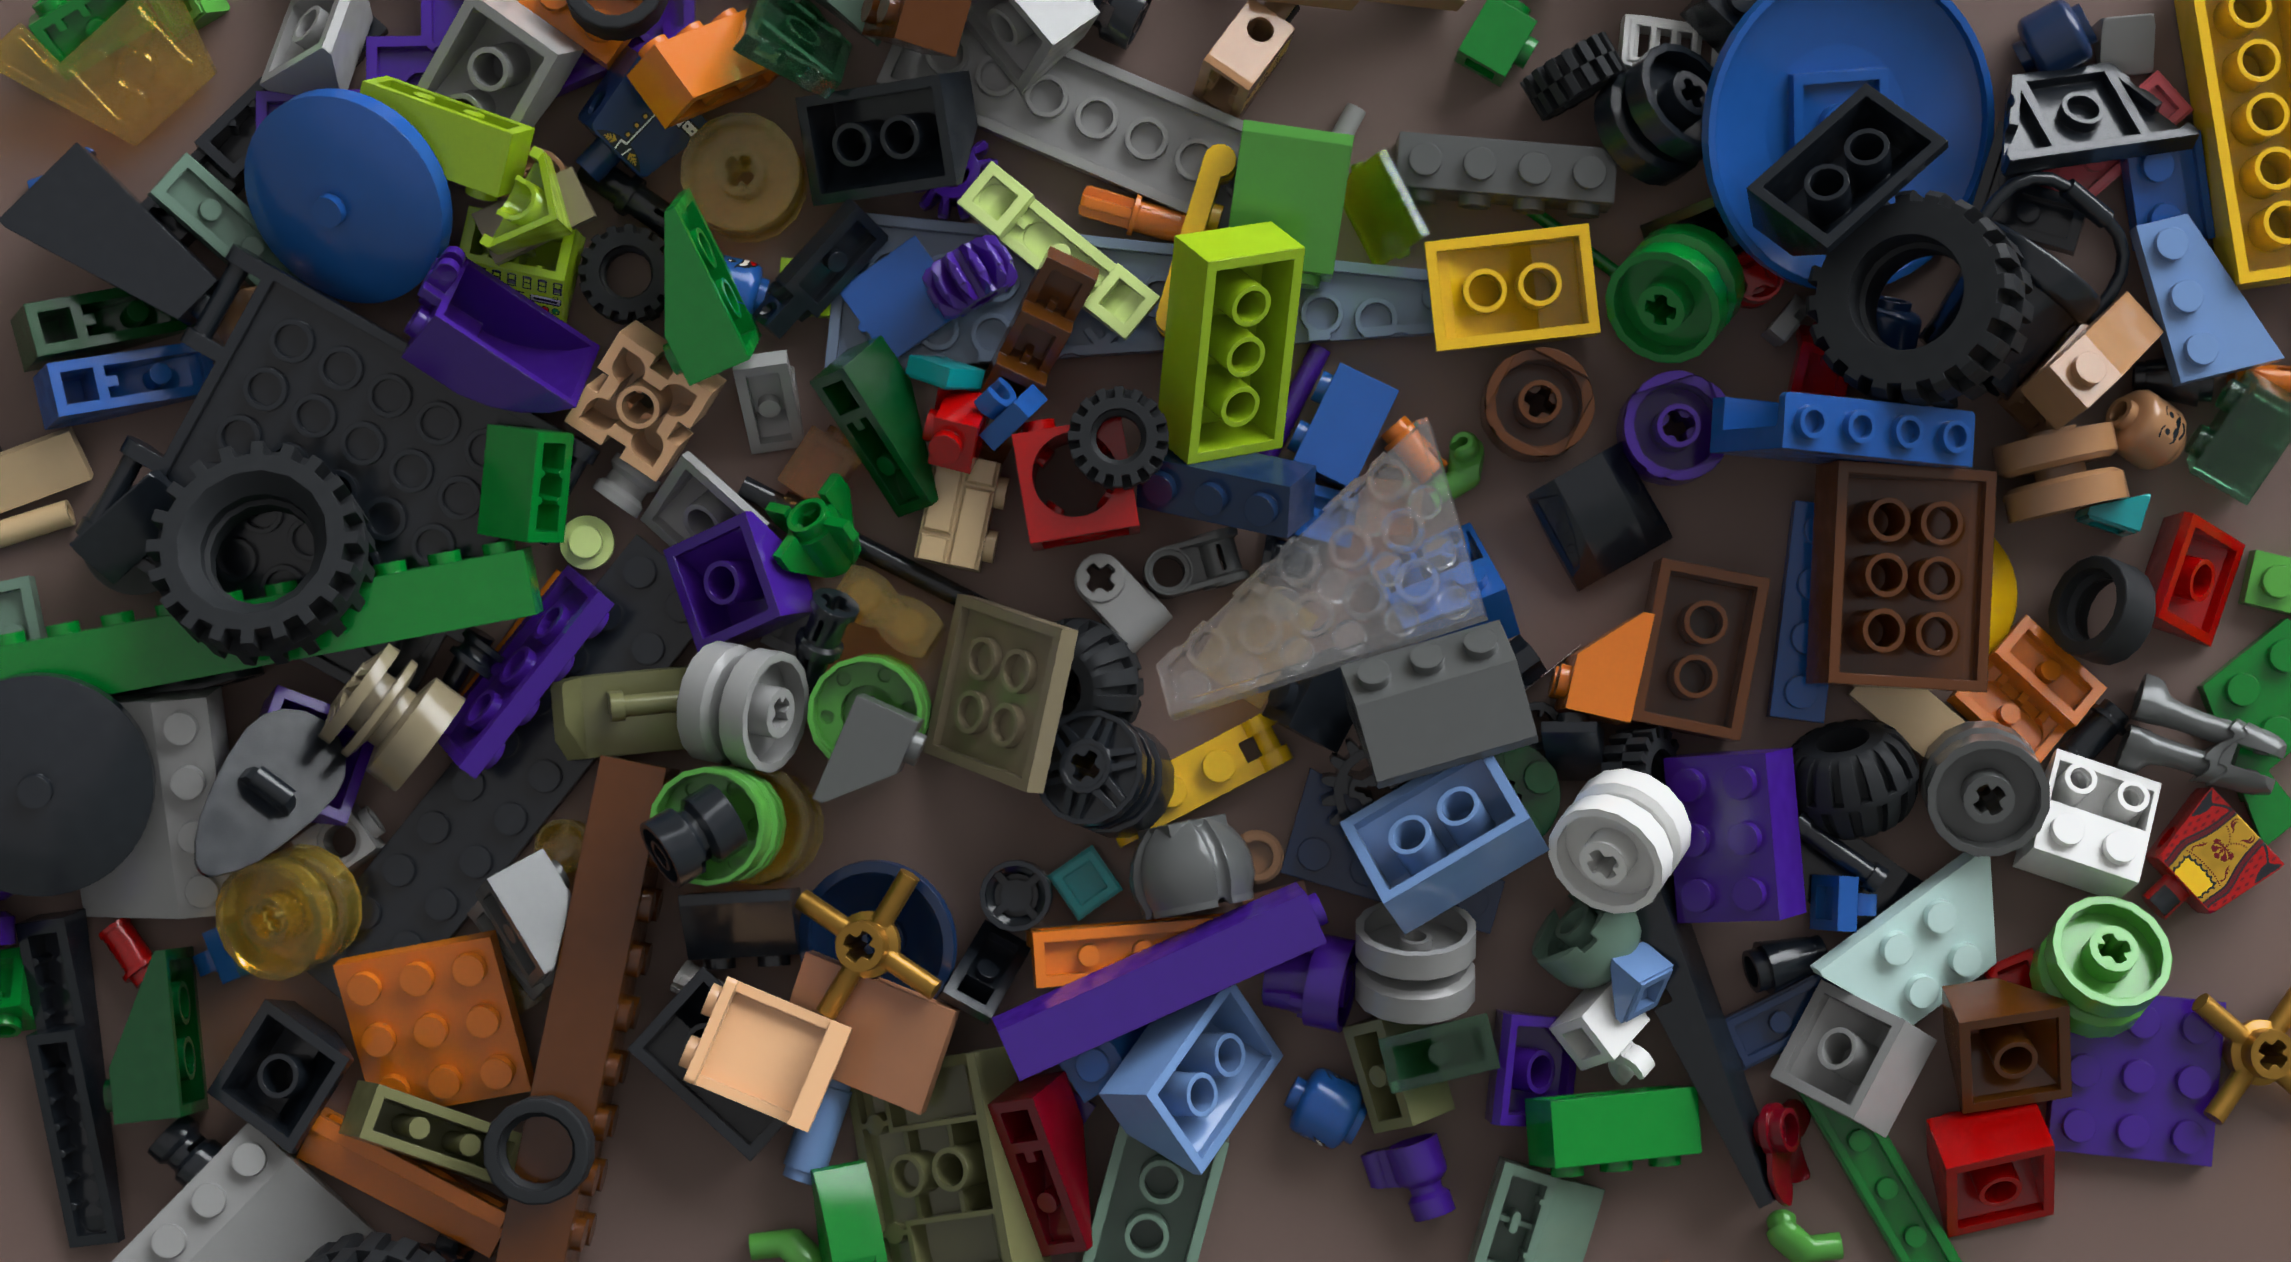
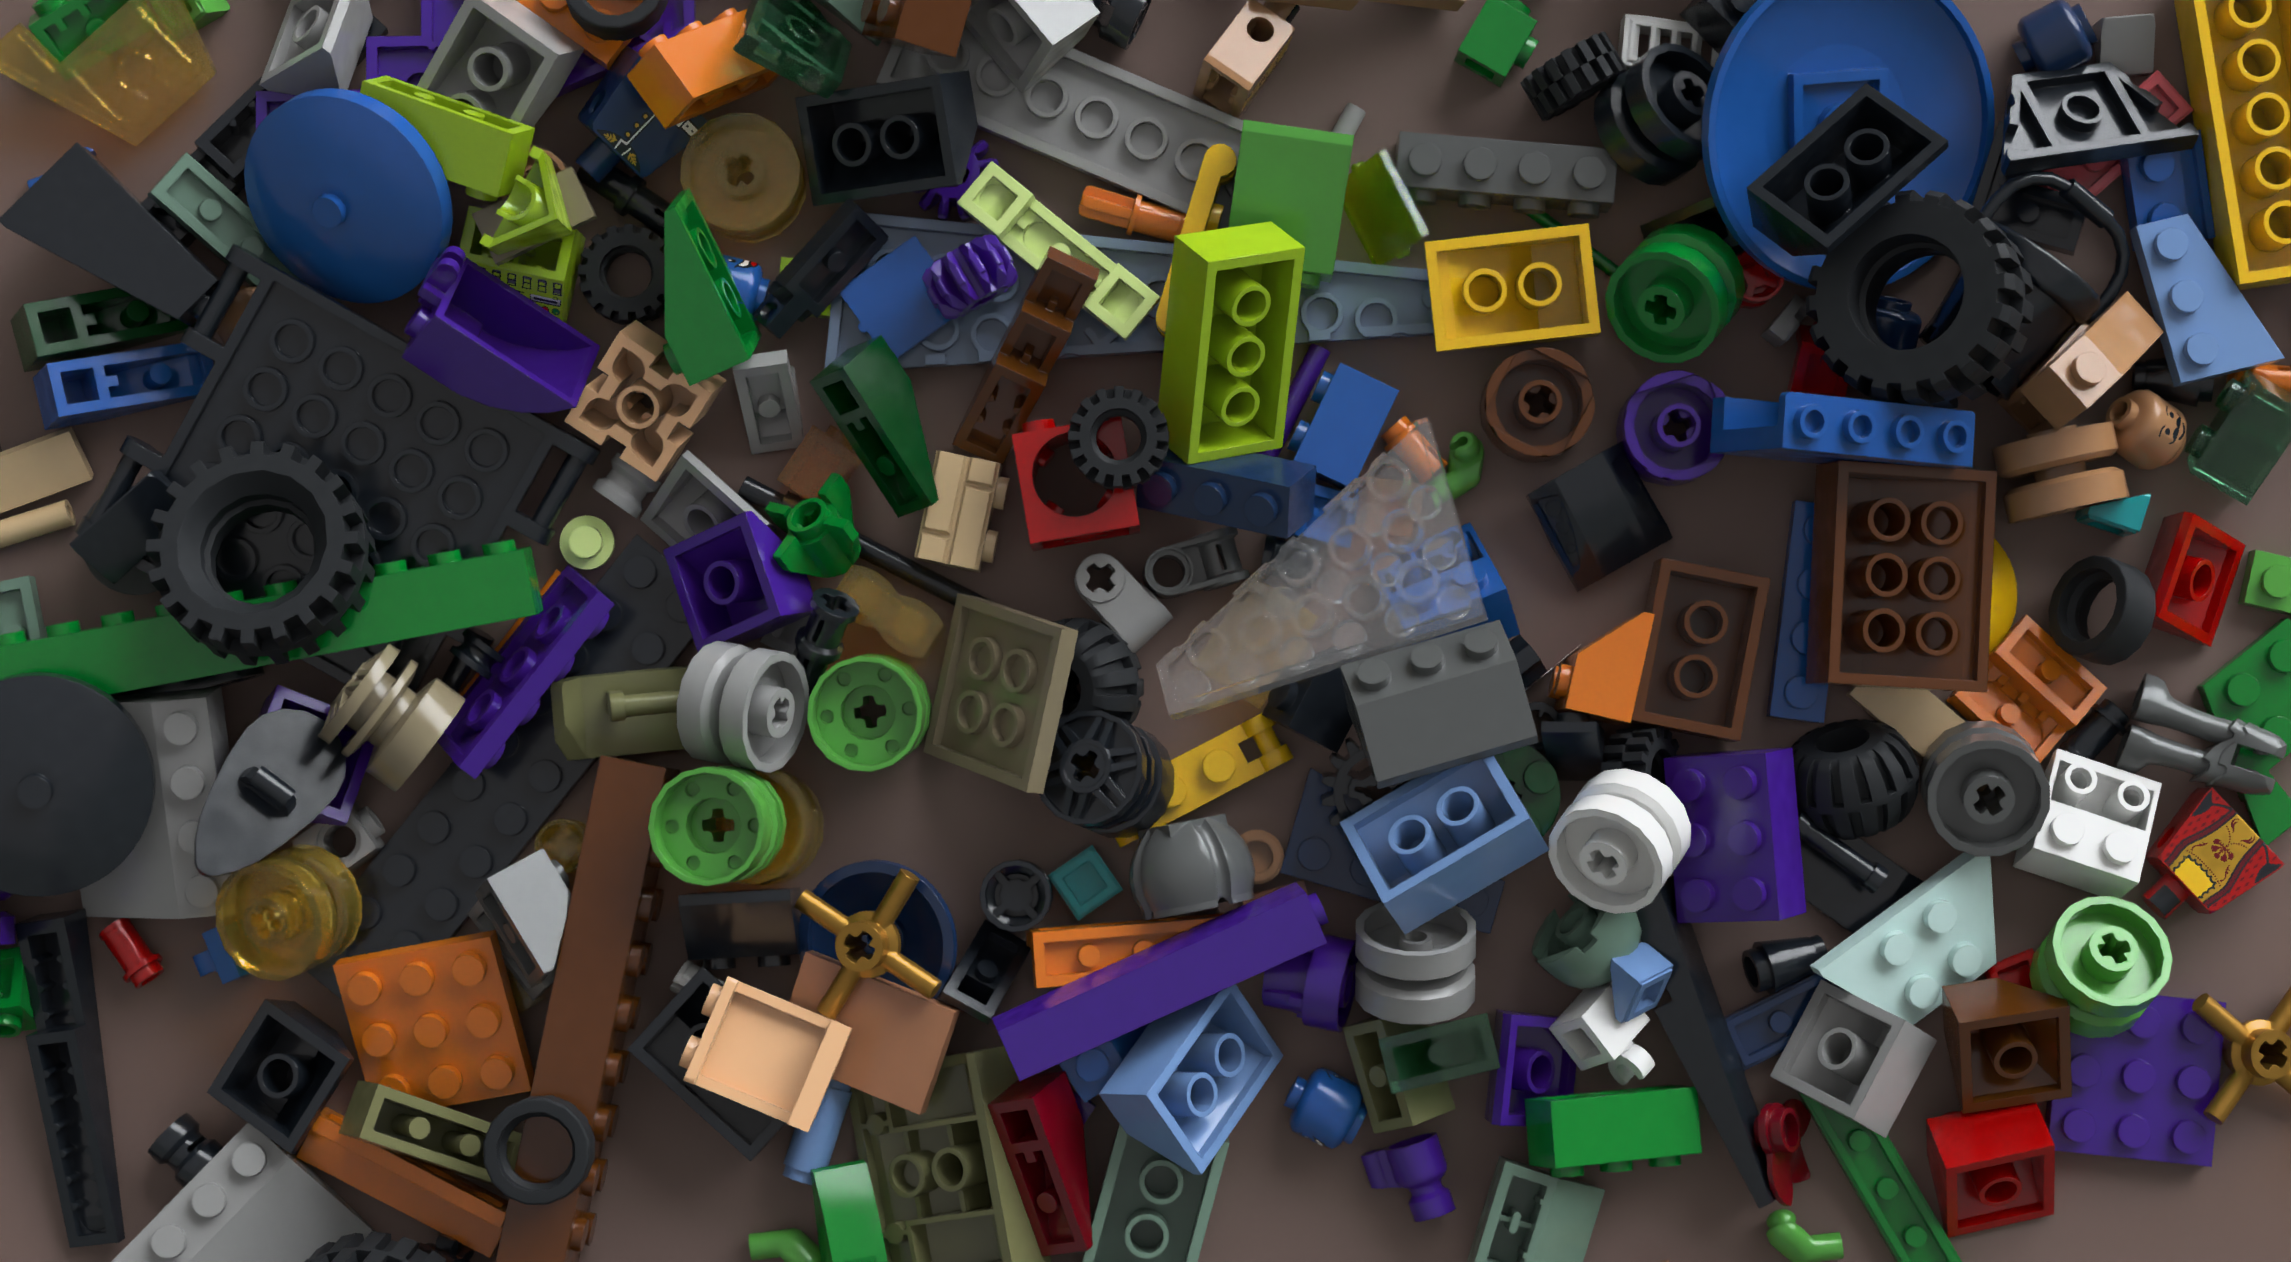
(160, 1052): dark green slope -> none
(525, 484): green brick -> none
(688, 838): black wheel -> none
(870, 747): dark grey slope -> none
(945, 372): teal tile -> none
(955, 430): red brick -> none
(1007, 411): blue tile -> none
(1837, 903): blue tile -> none

